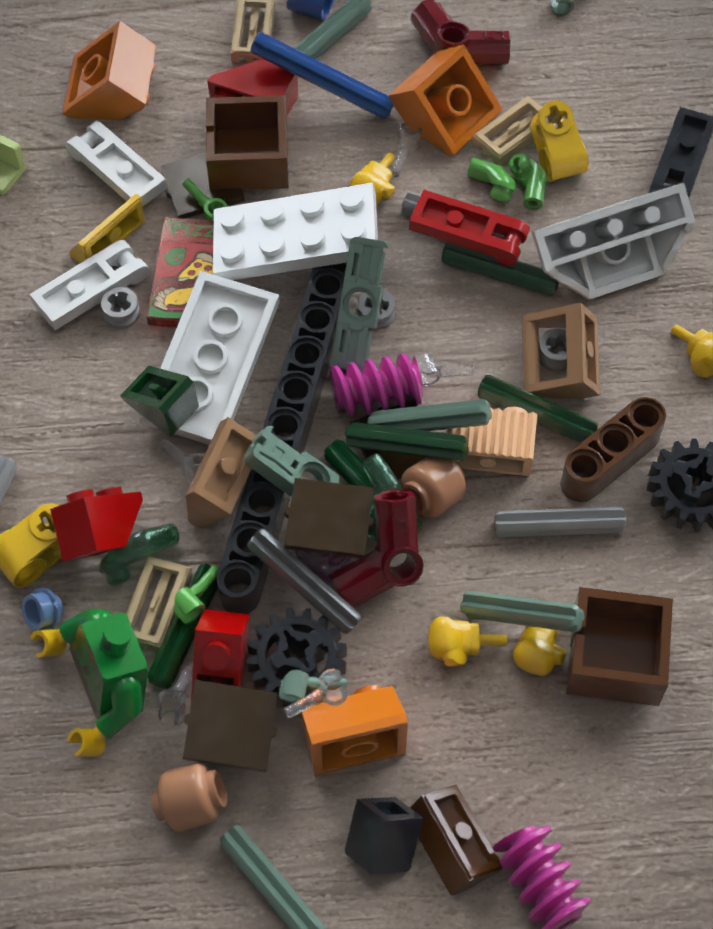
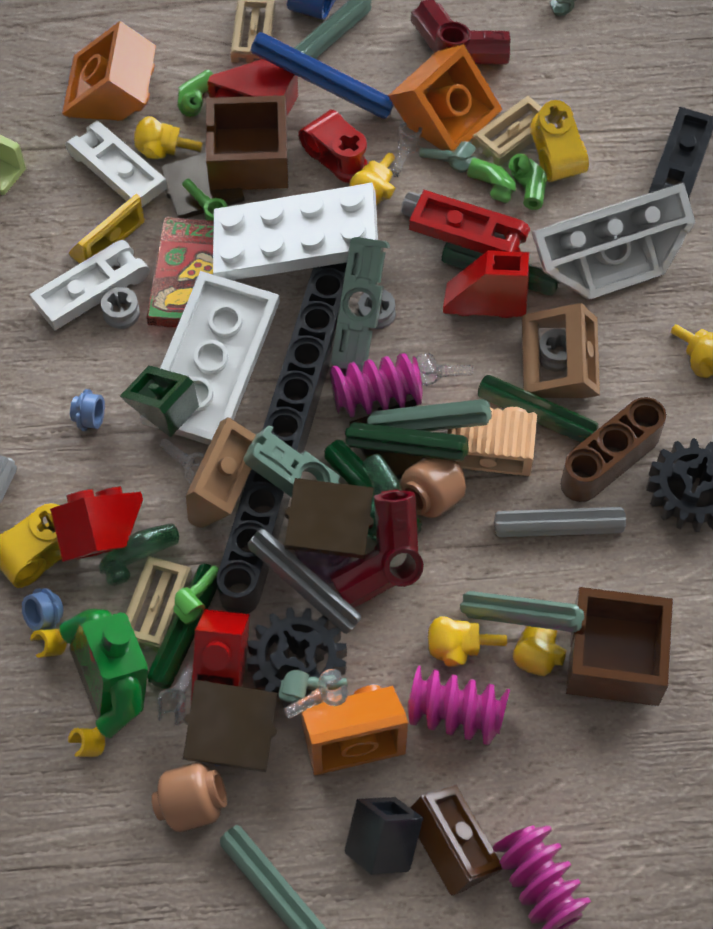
(87, 410): none -> medium blue plate
(159, 139): none -> yellow piece
(191, 93): none -> bright green arm
(335, 145): none -> red piece
(456, 706): none -> dark pink piece
(458, 159): none -> sand green hand
(490, 286): none -> red slope

